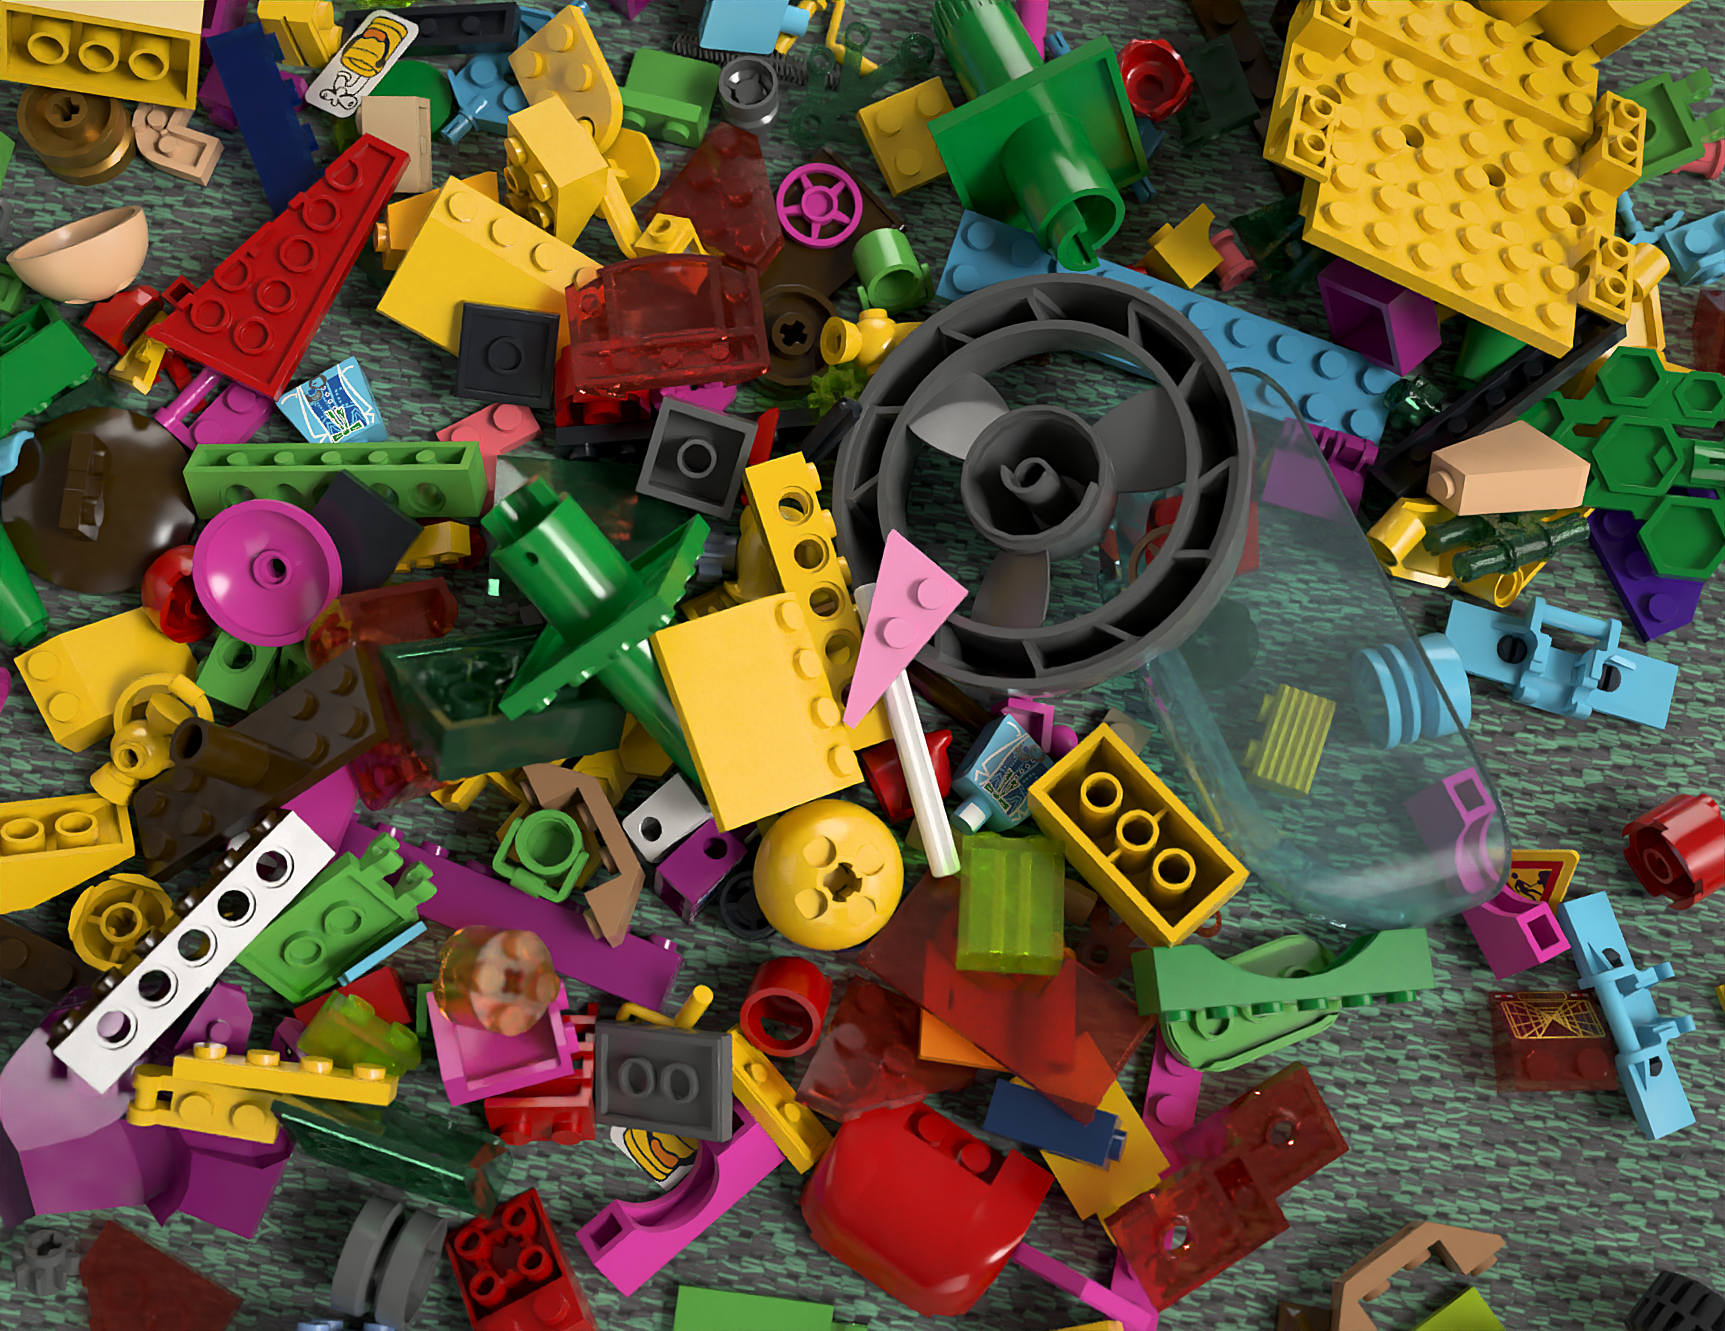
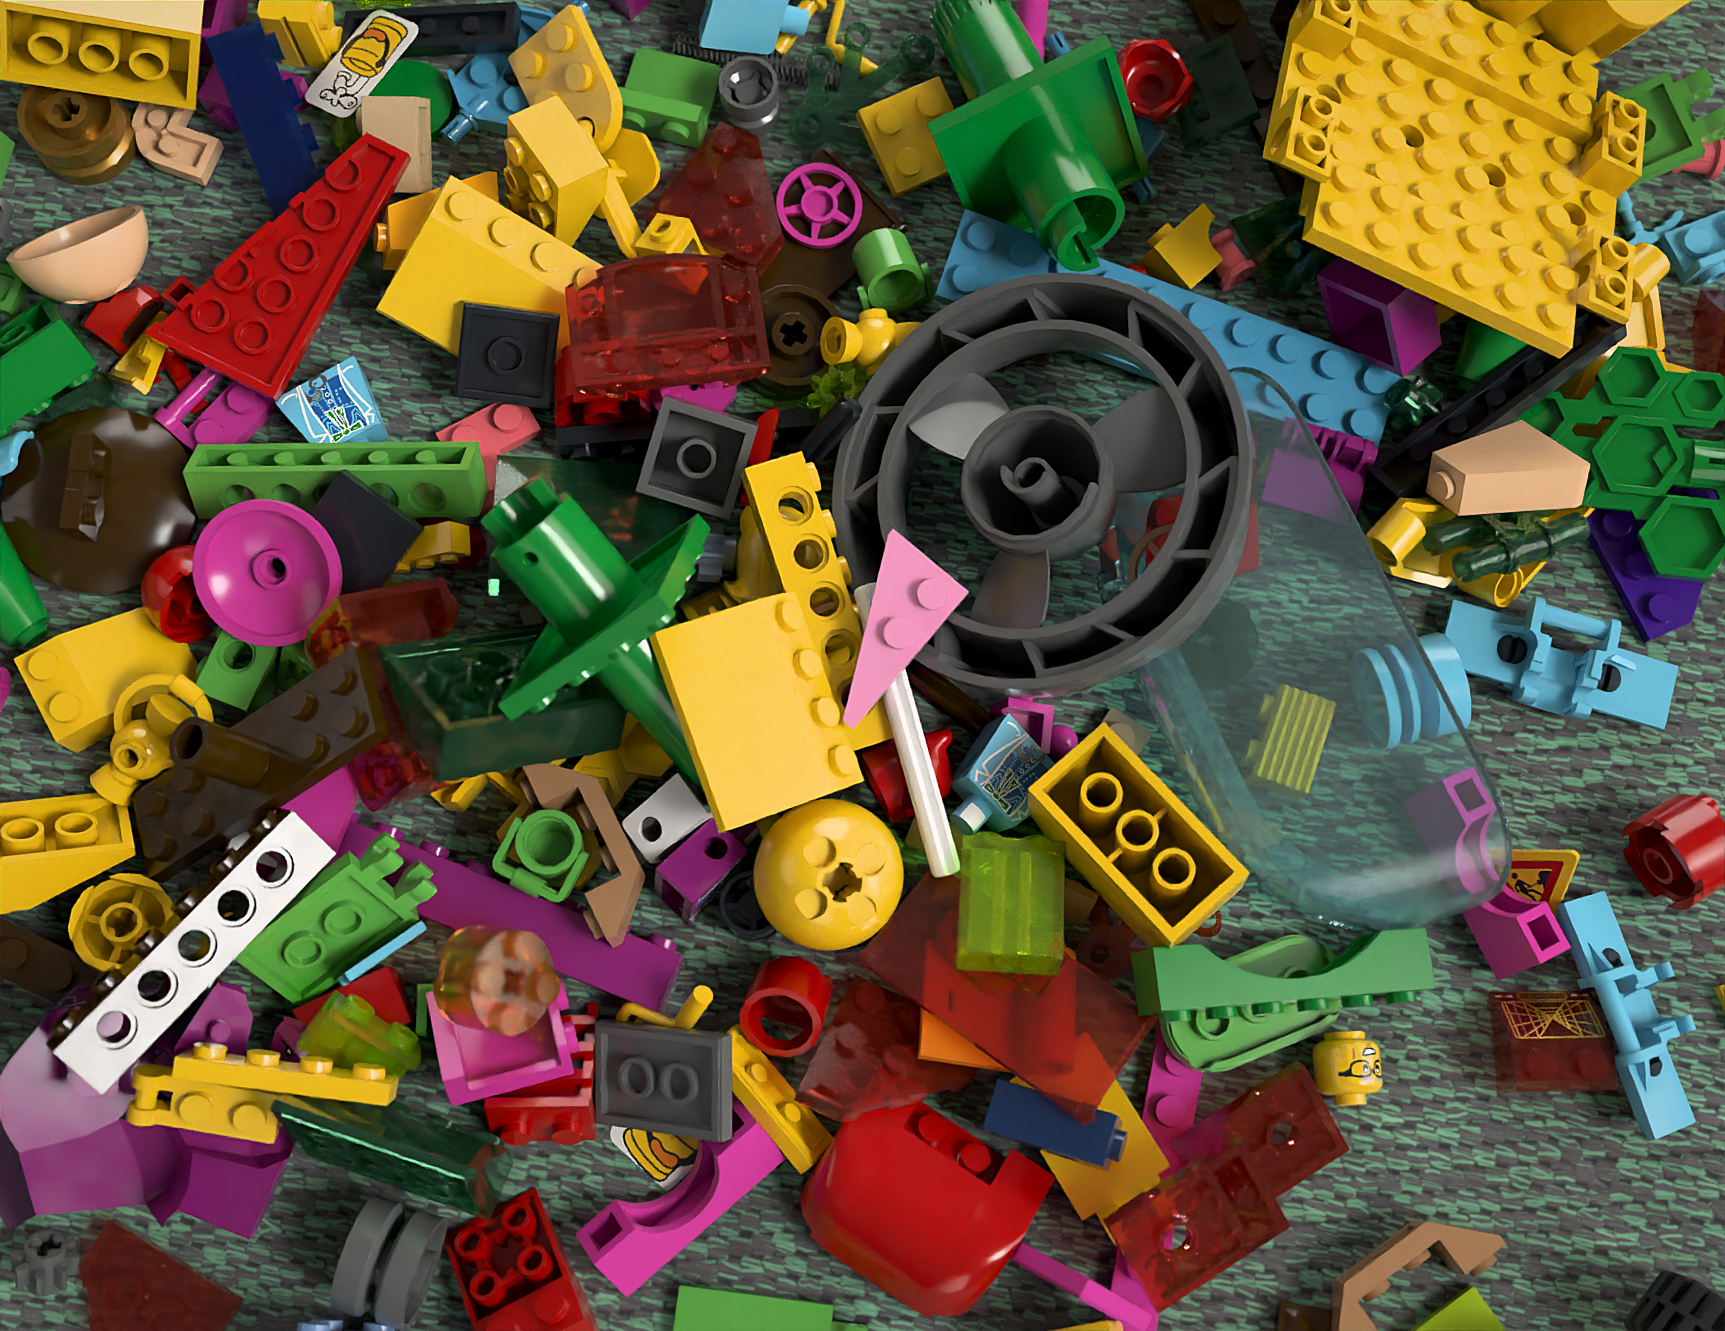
(1347, 1067): none -> yellow head

